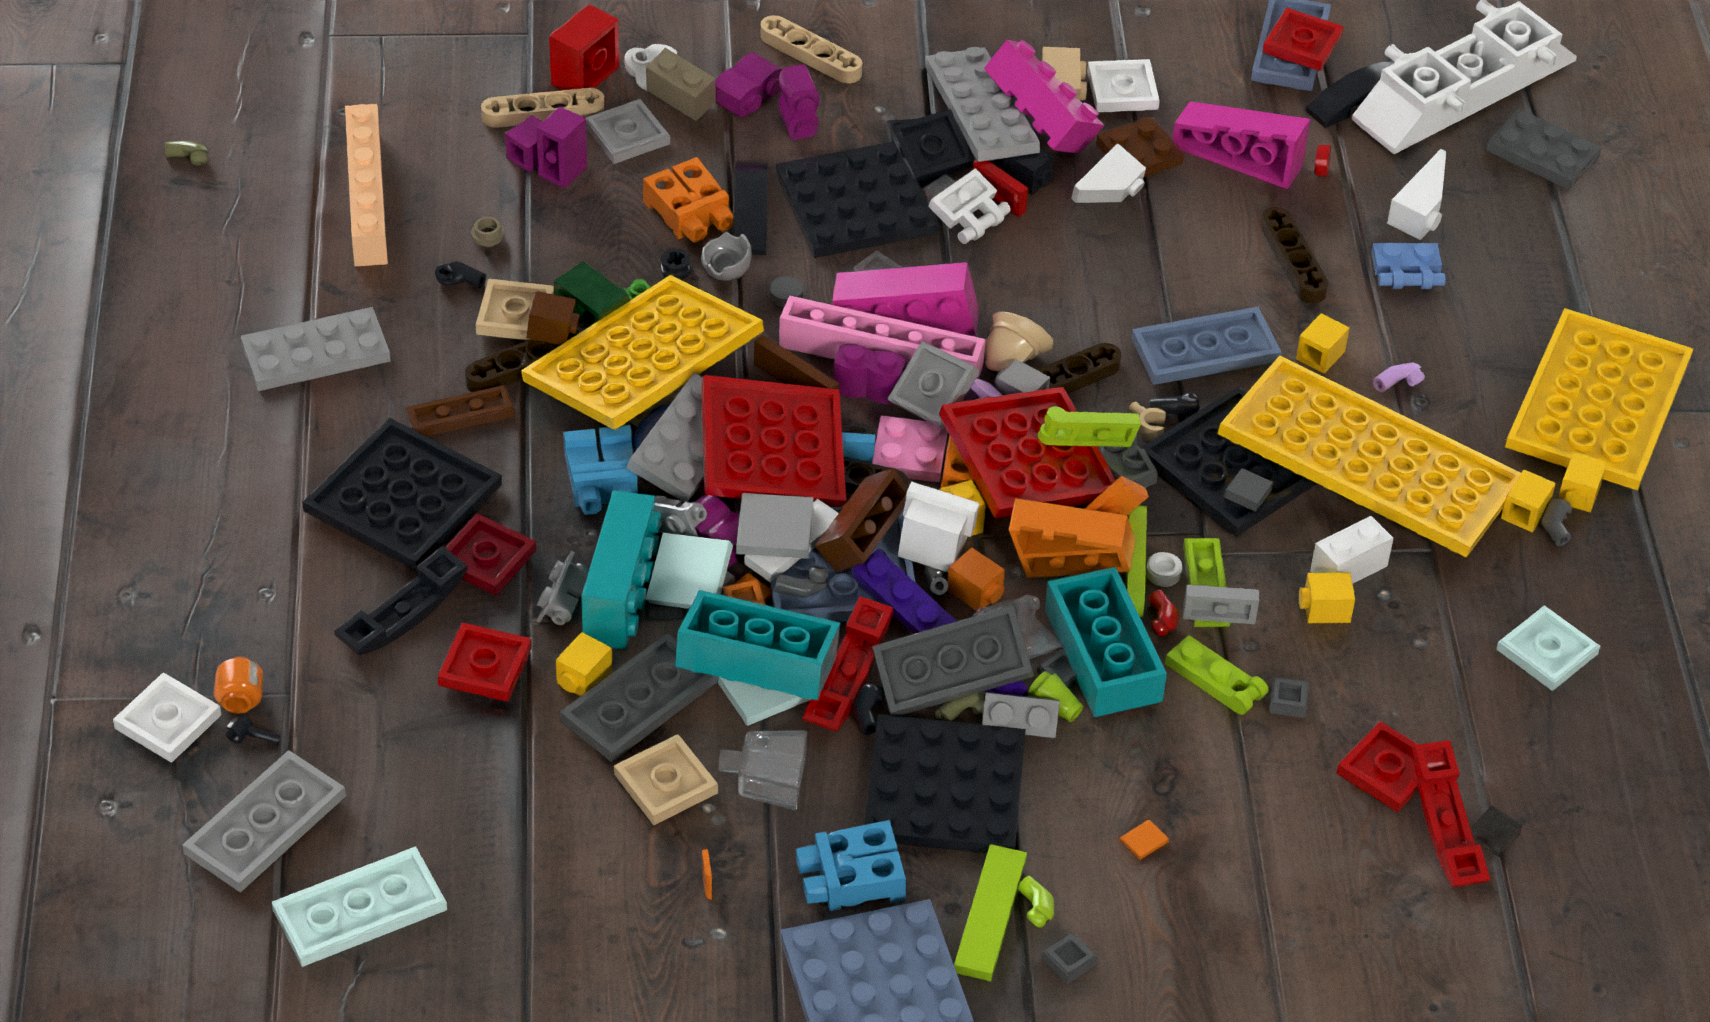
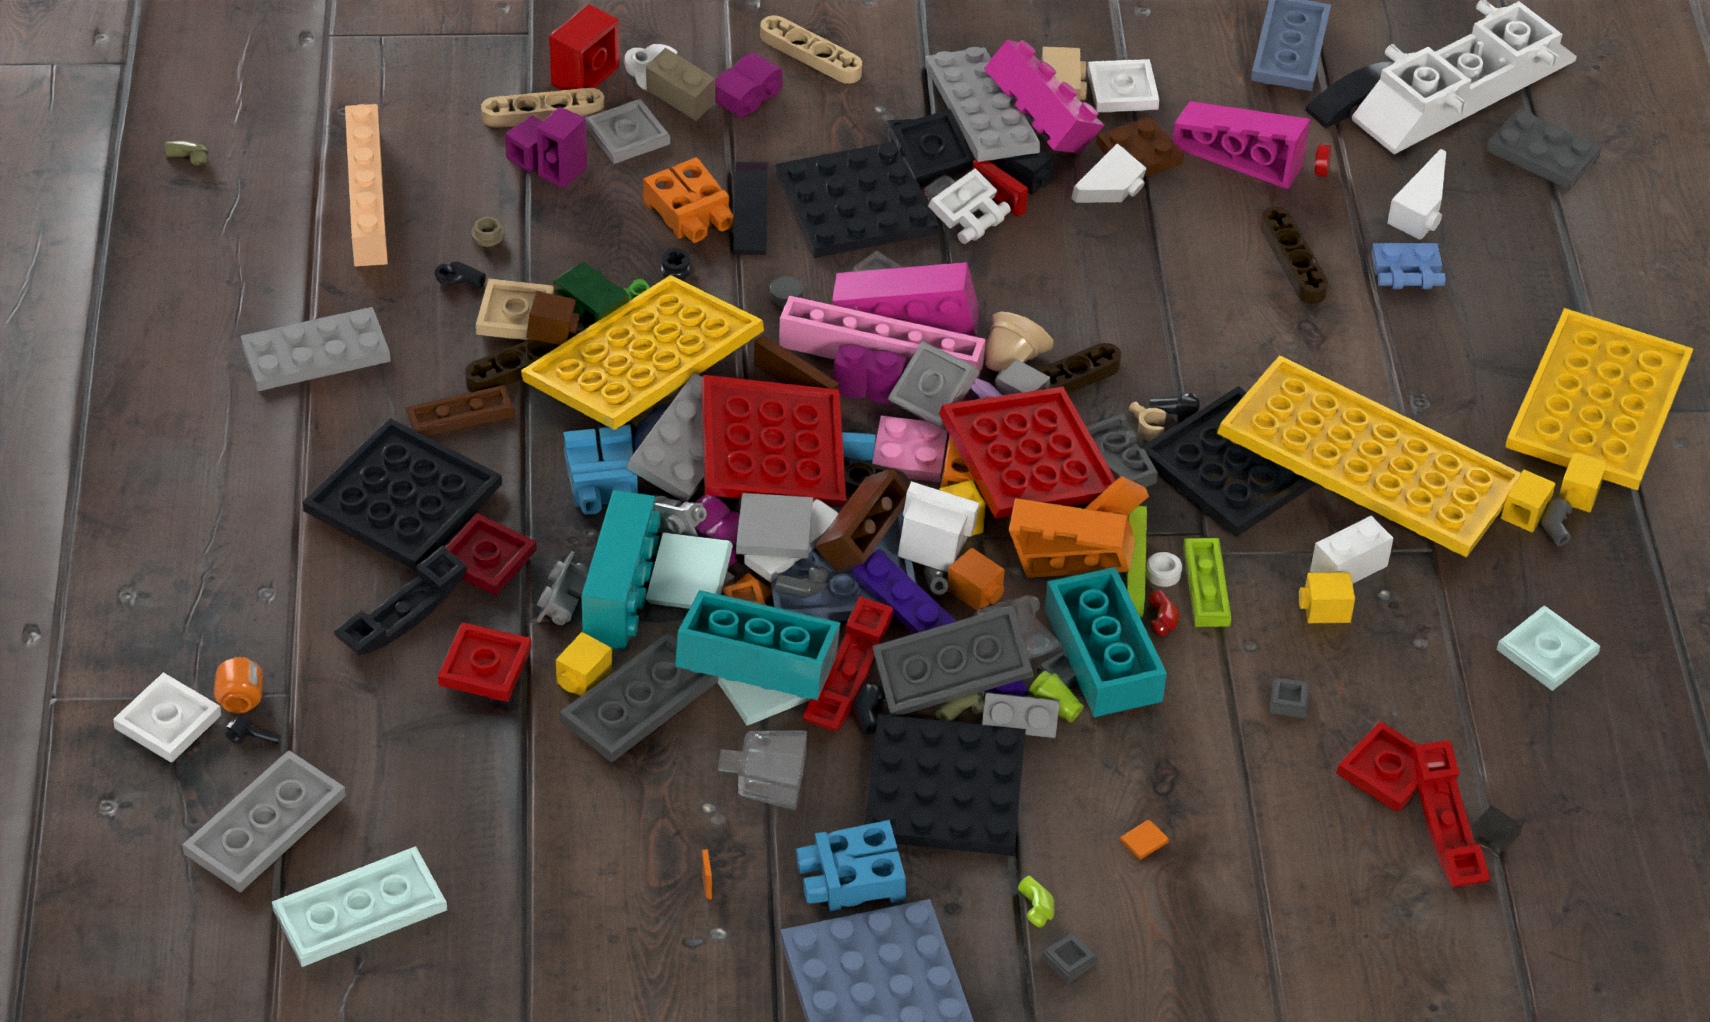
(666, 779): tan plate -> none
(727, 257): light grey hair -> none
(798, 102): magenta brick -> none
(990, 912): lime tile -> none
(1088, 428): lime plate -> none
(1205, 345): sand blue plate -> none
(1216, 675): lime plate -> none
(1220, 604): light grey plate -> none
(1248, 489): dark grey tile -> none
(1303, 39): red plate -> none
(1322, 343): yellow brick -> none
(1395, 373): lavender arm -> none

